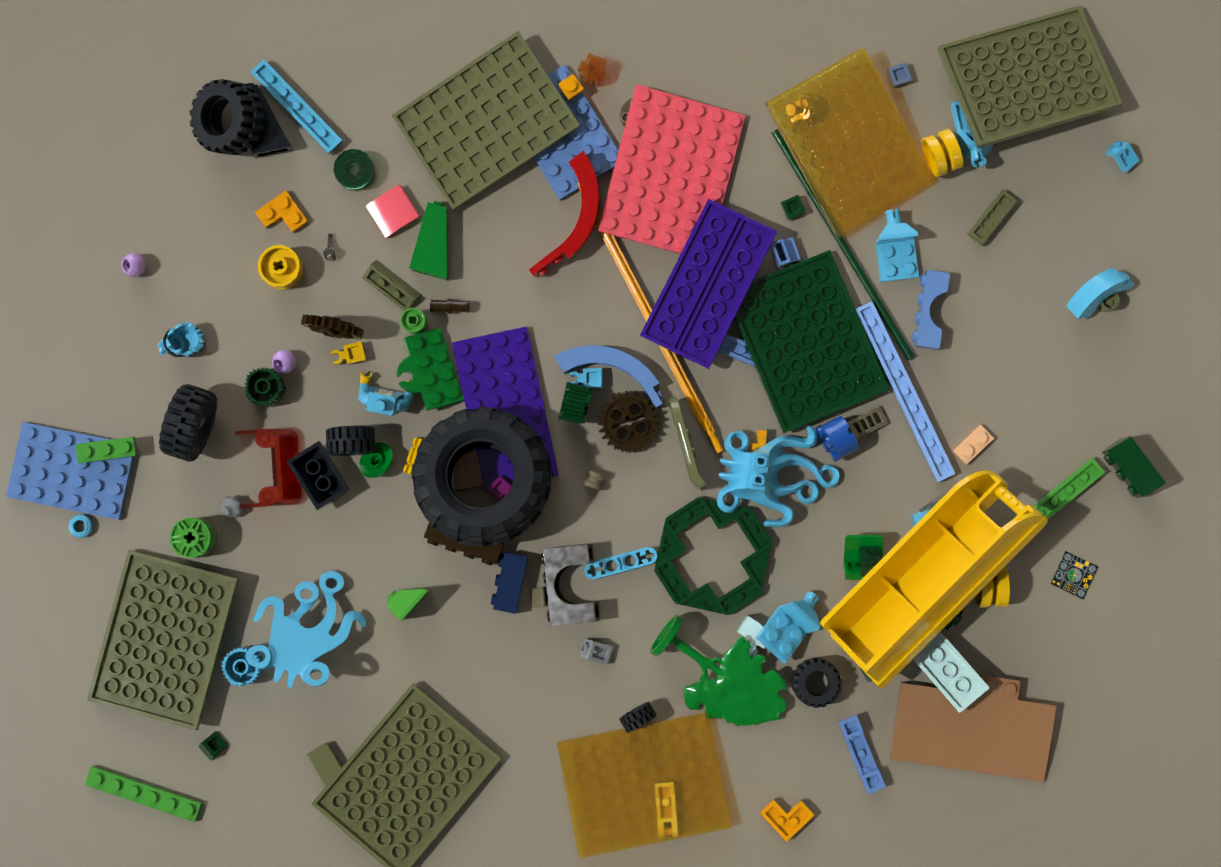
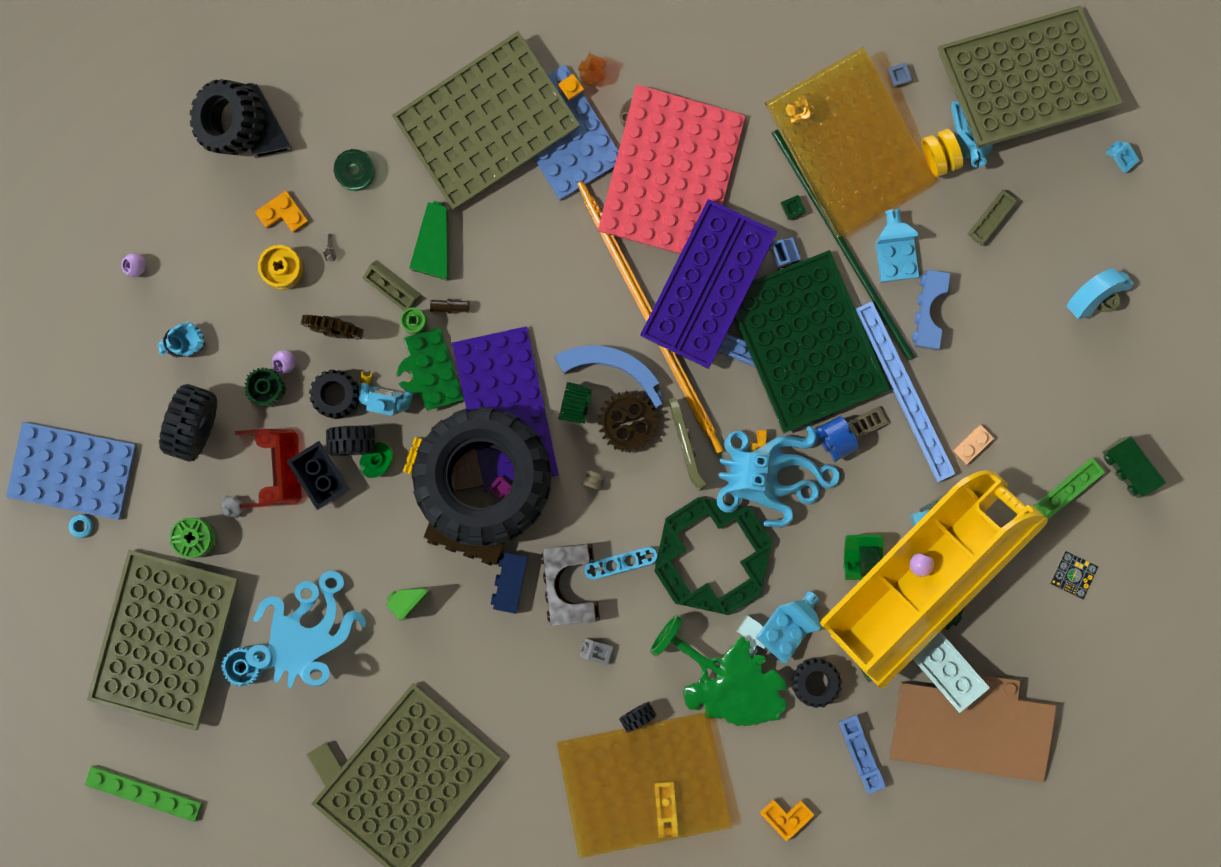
(106, 450): bright green plate -> none
(213, 745): dark green slope -> none
(296, 106): medium azure plate -> none
(321, 384): none -> black tyre
(352, 353): yellow plate -> none
(393, 211): coral slope -> none
(537, 597): dark tan slope -> none
(587, 219): red arch -> none
(591, 377): medium azure plate -> none
(921, 565): none -> lavender piece
(995, 591): yellow wheel -> none

